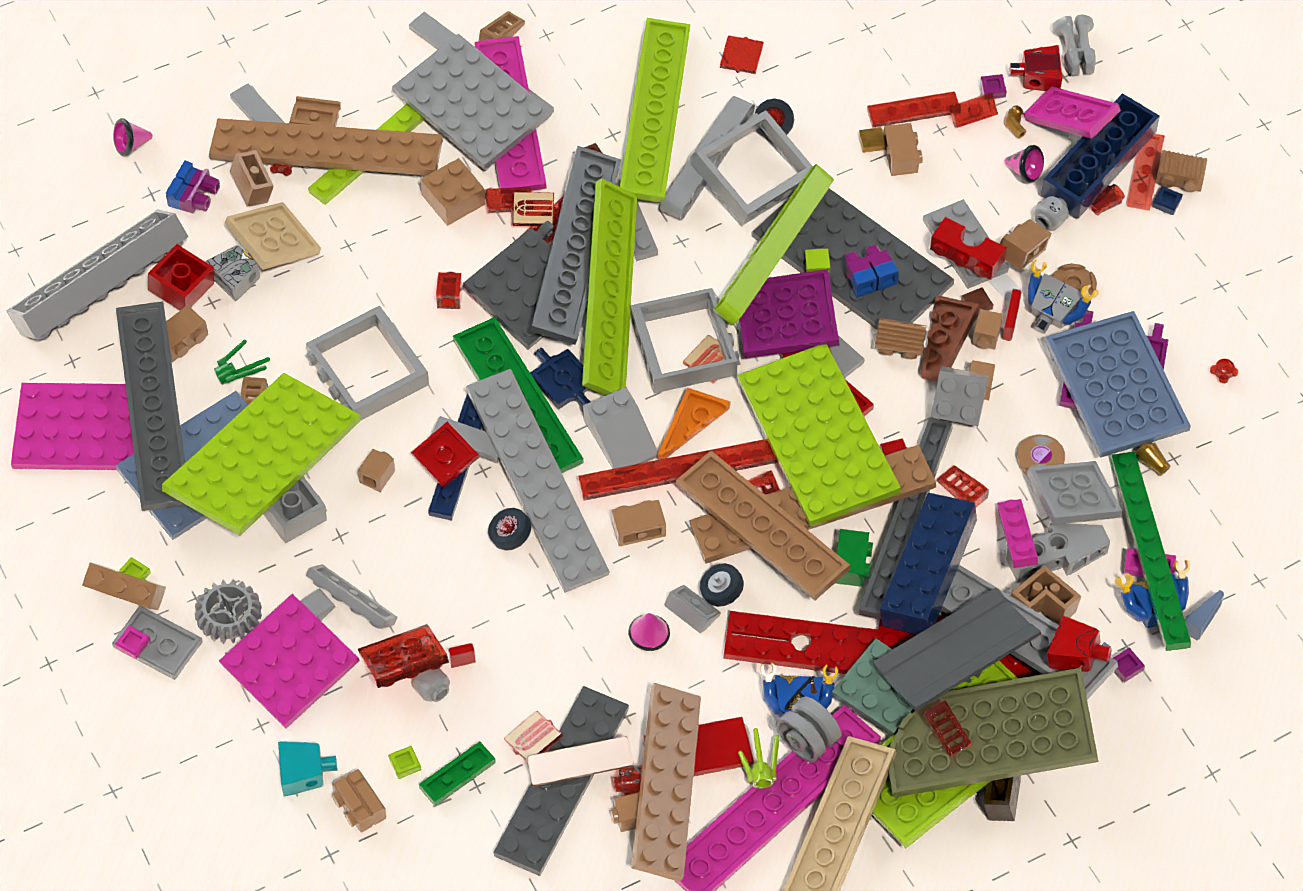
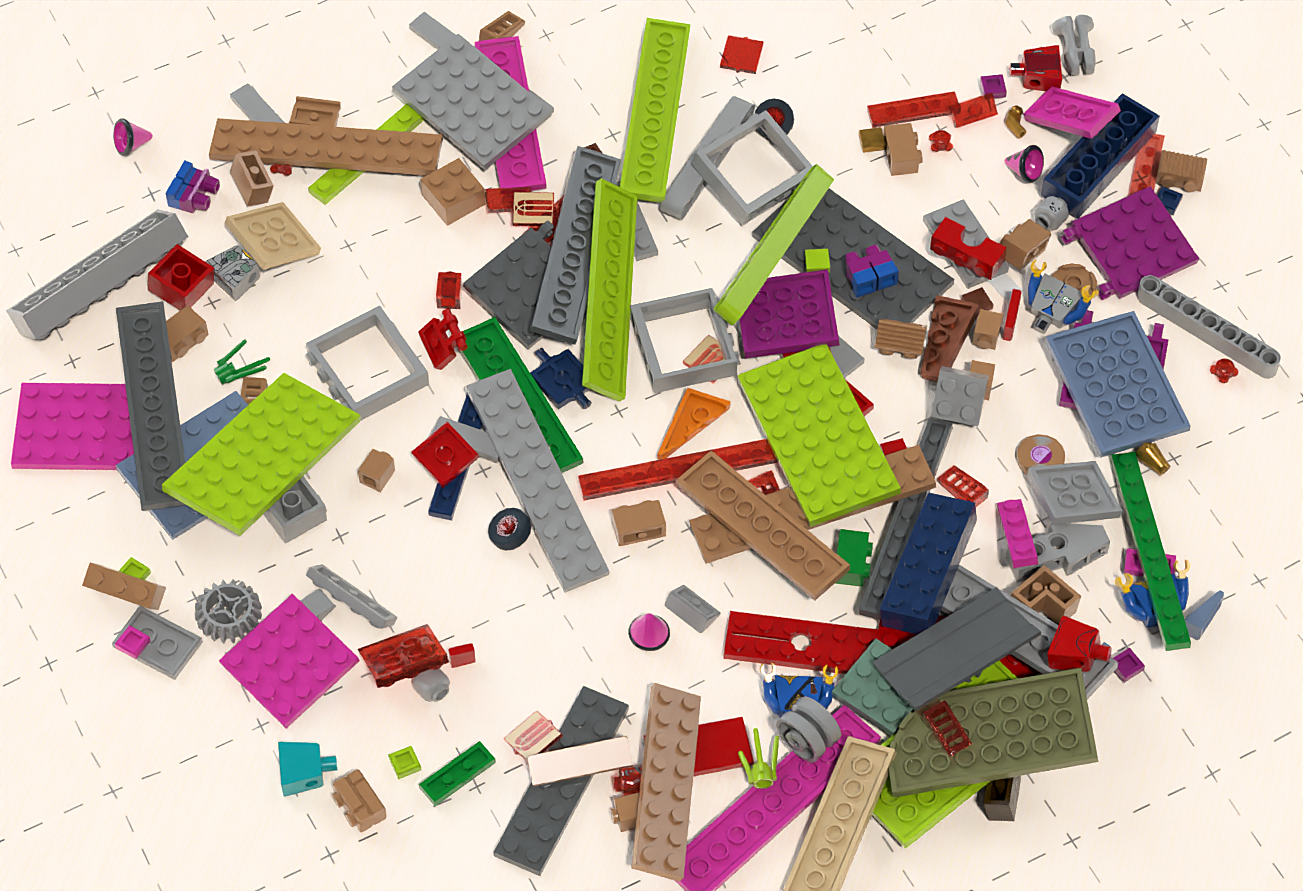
(436, 341): none -> red plate
(620, 429): light grey slope -> none
(721, 585): black wheel -> none
(940, 136): none -> clear red plate
(1109, 198): clear red cone -> none
(1131, 242): none -> magenta plate
(1218, 328): none -> light grey beam

